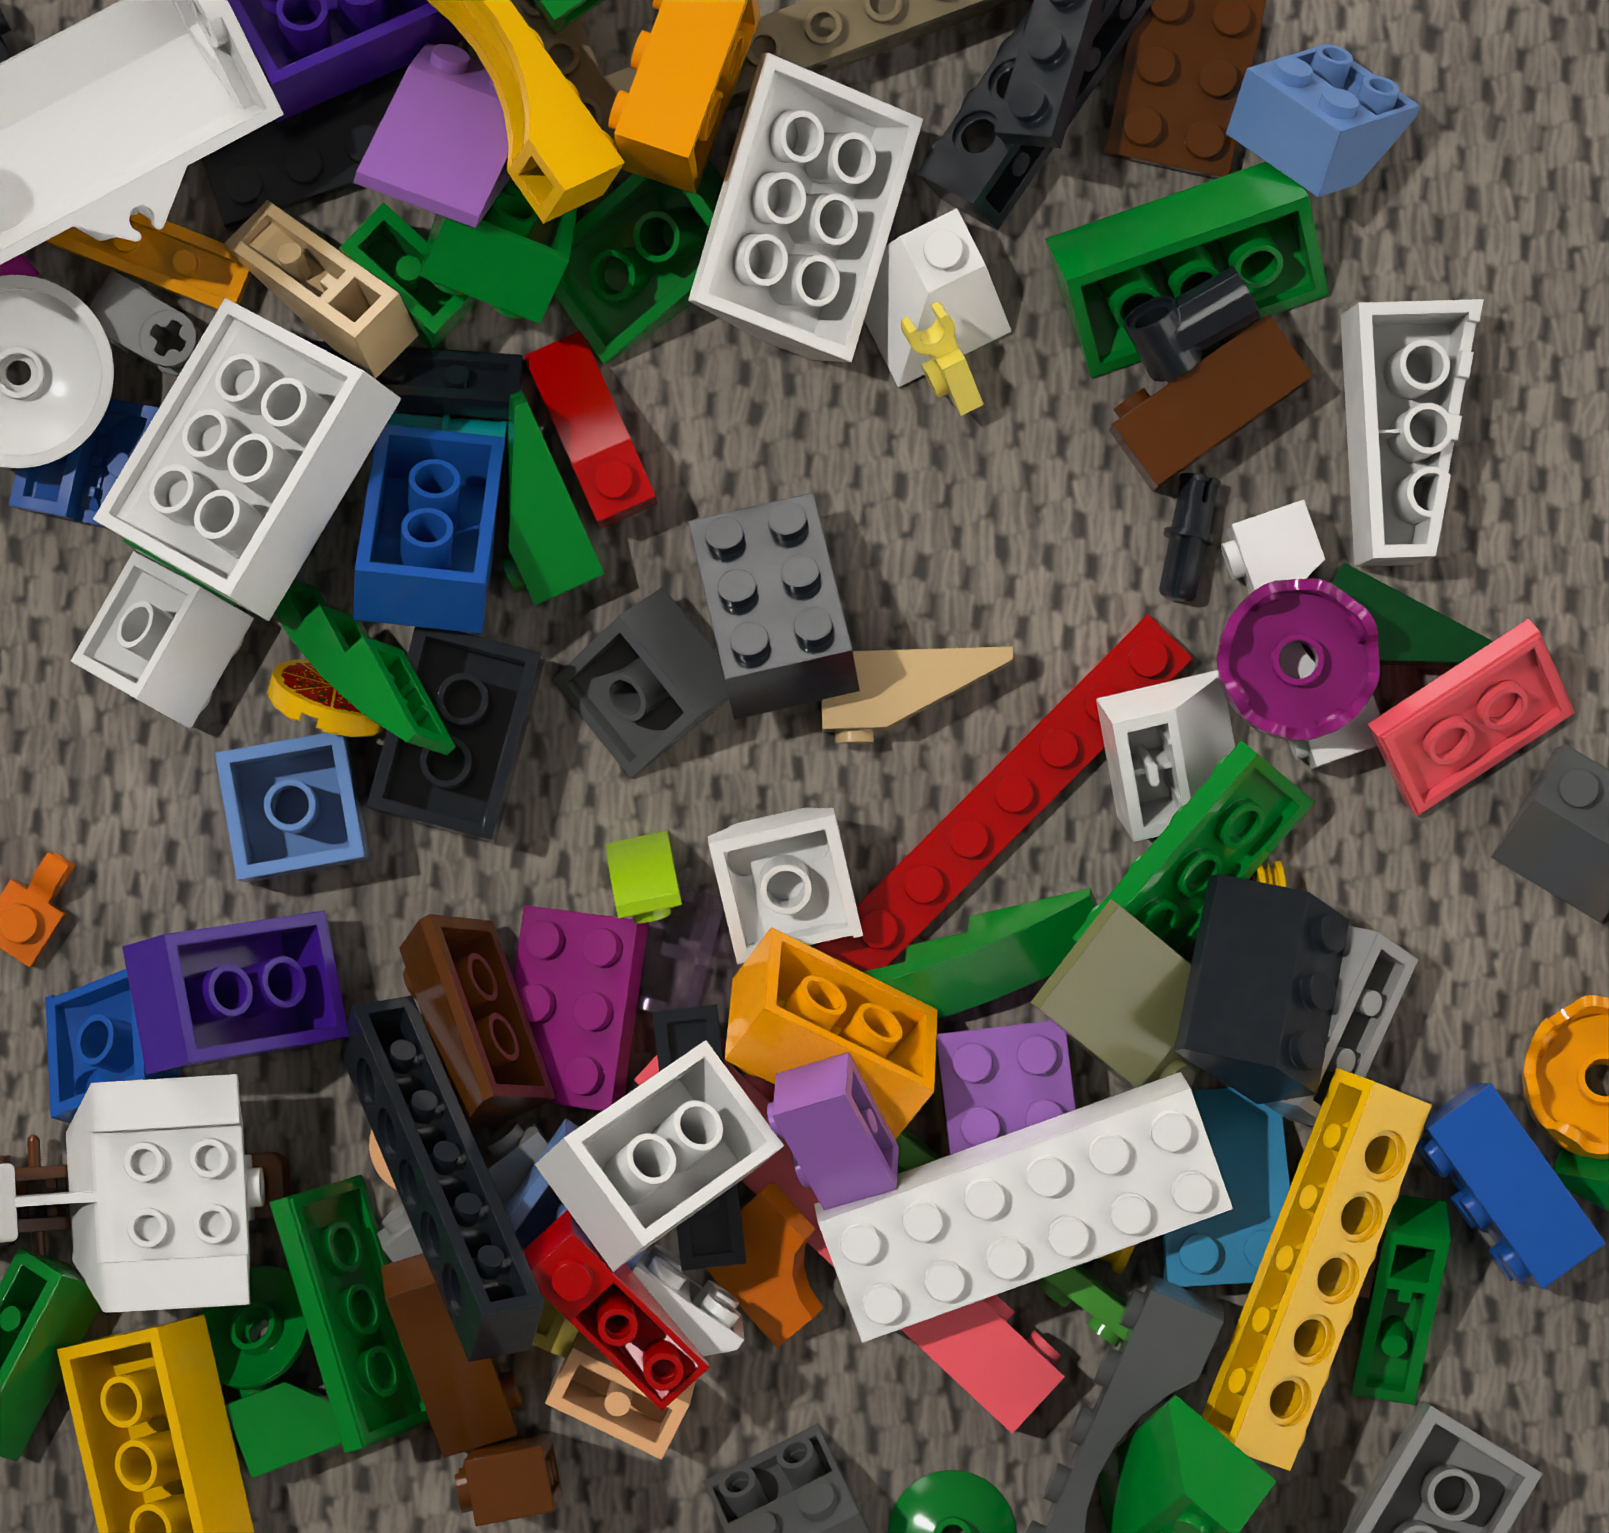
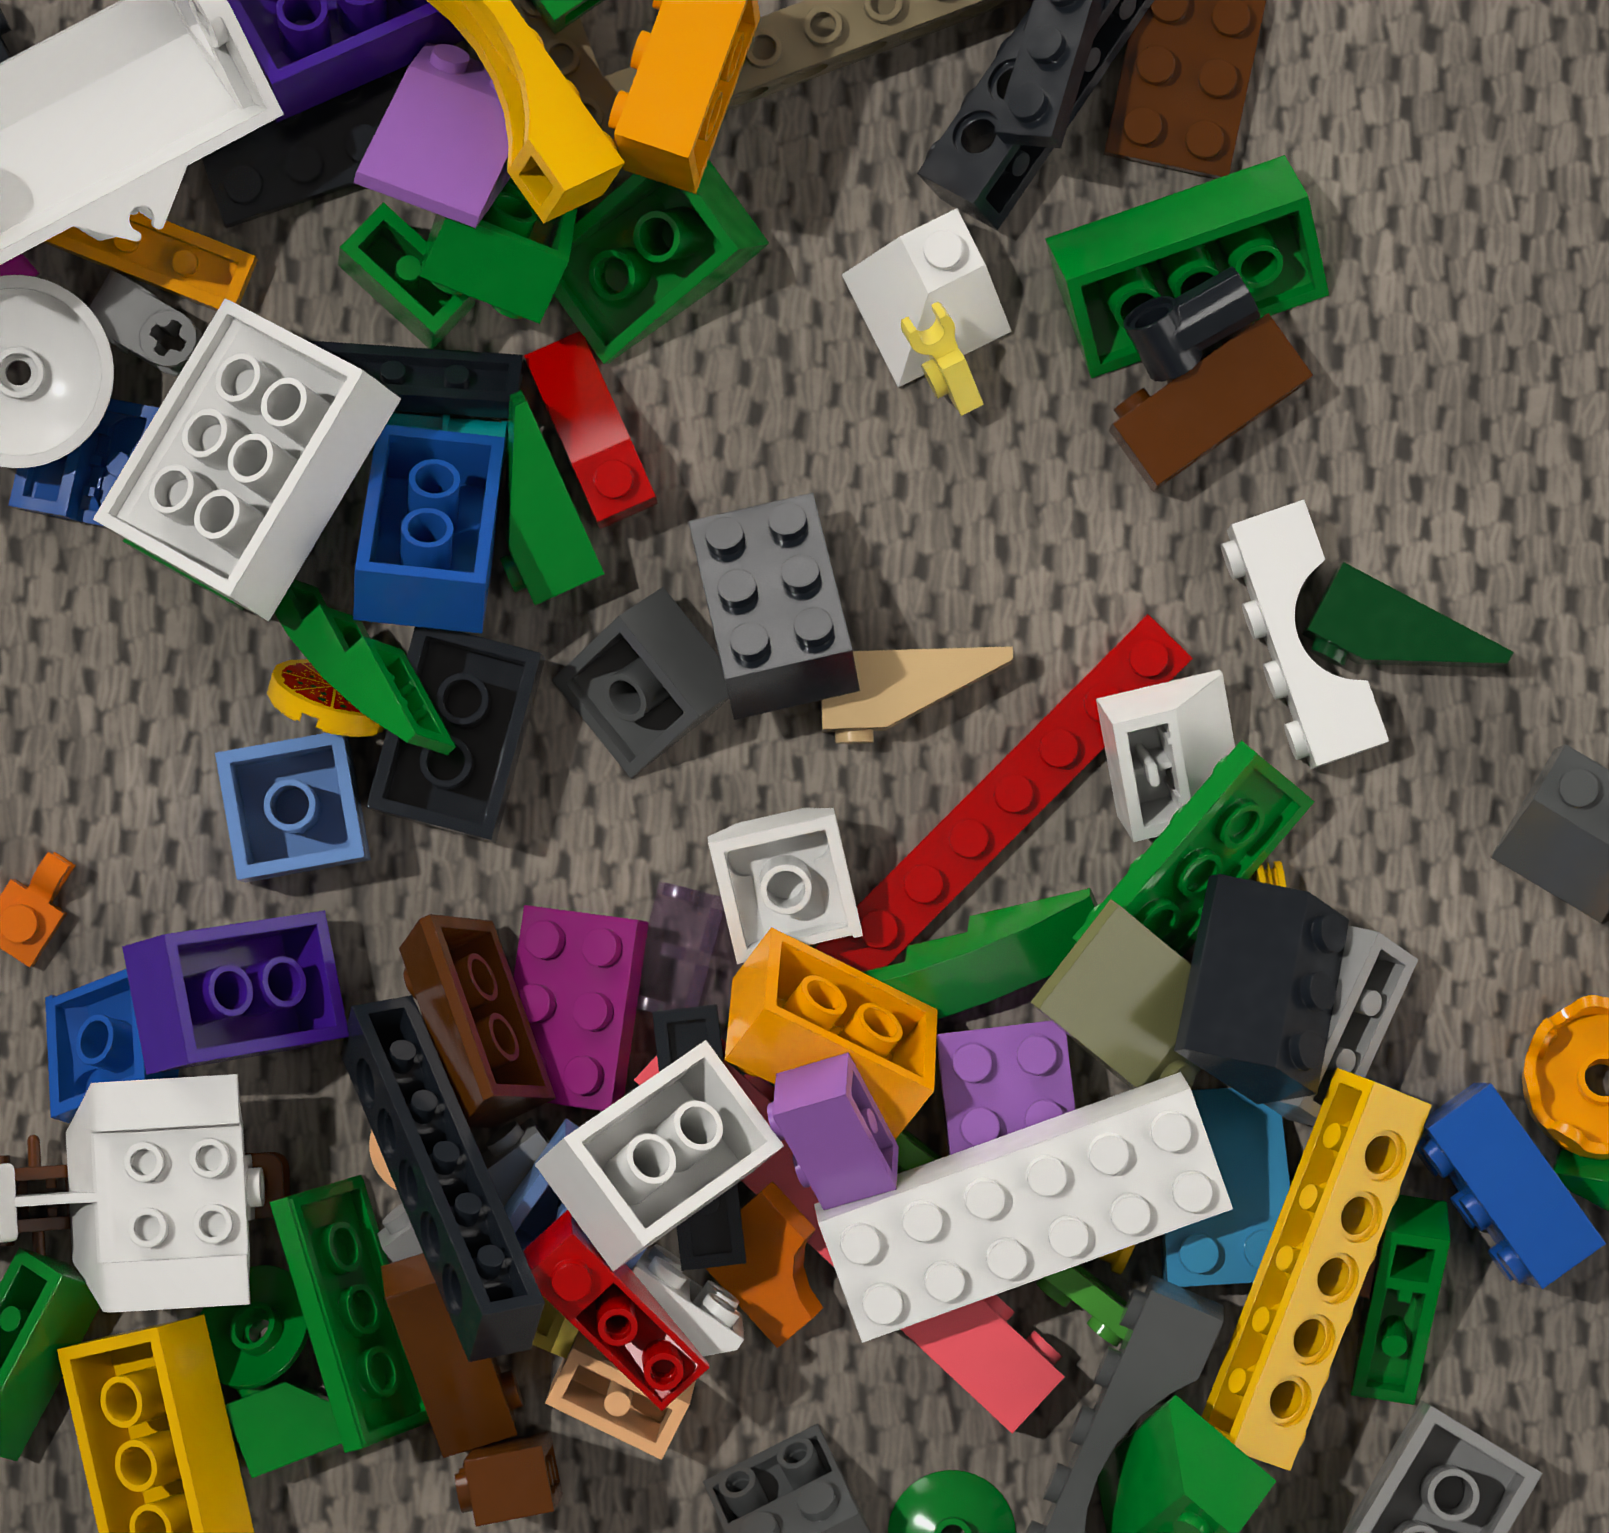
(162, 639): white slope -> none
(325, 289): tan slope -> none
(643, 877): lime slope -> none
(804, 211): white slope -> none
(1188, 536): black axle -> none
(1319, 117): medium blue slope -> none
(1344, 651): magenta plate -> none
(1402, 418): white wedge -> none
(1471, 717): coral tile -> none

